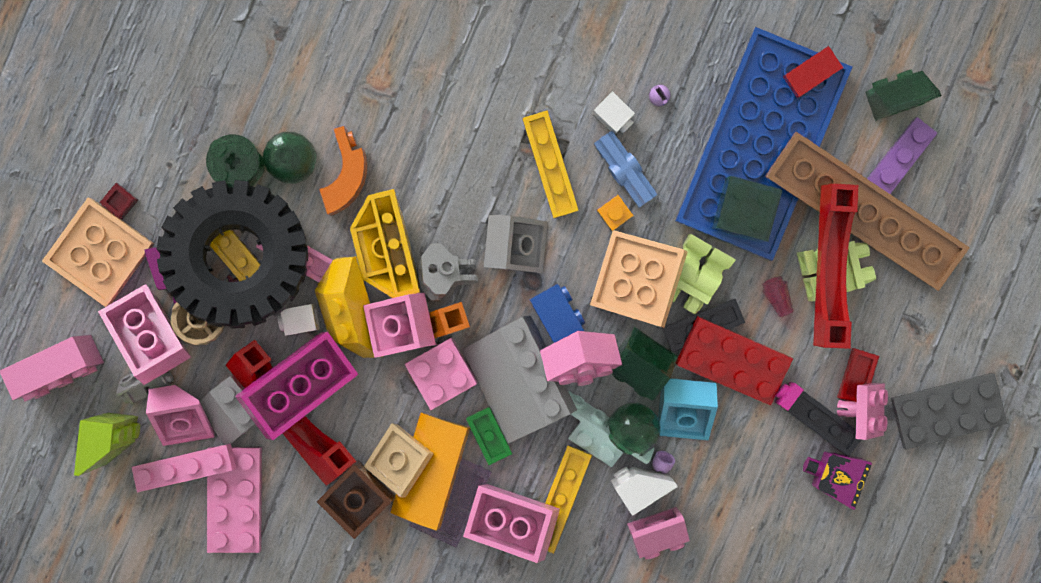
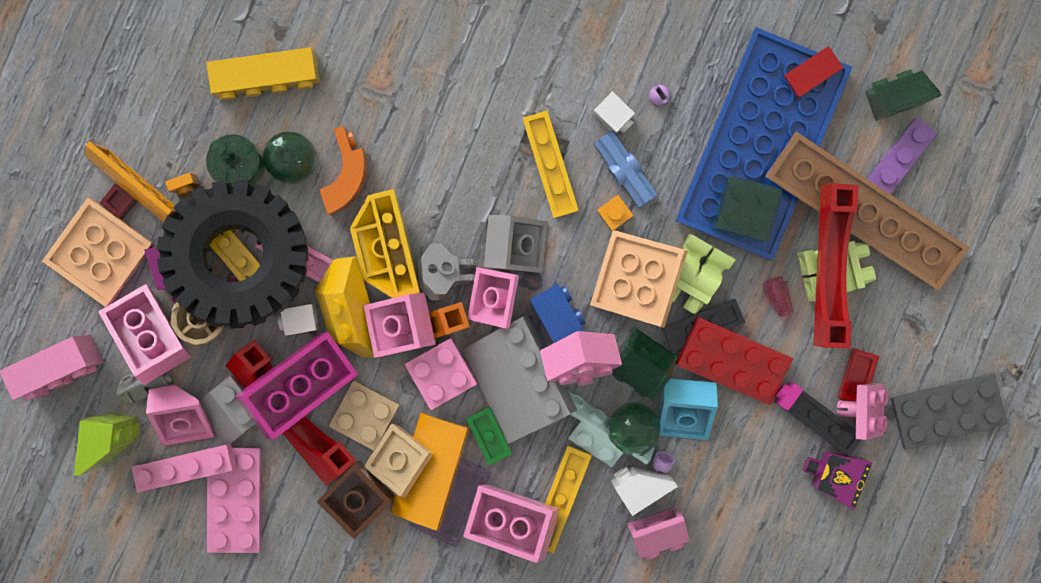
(129, 181): none -> light orange slope
(182, 184): none -> light orange plate
(263, 72): none -> yellow brick
(364, 415): none -> tan plate
(493, 297): none -> bright pink slope

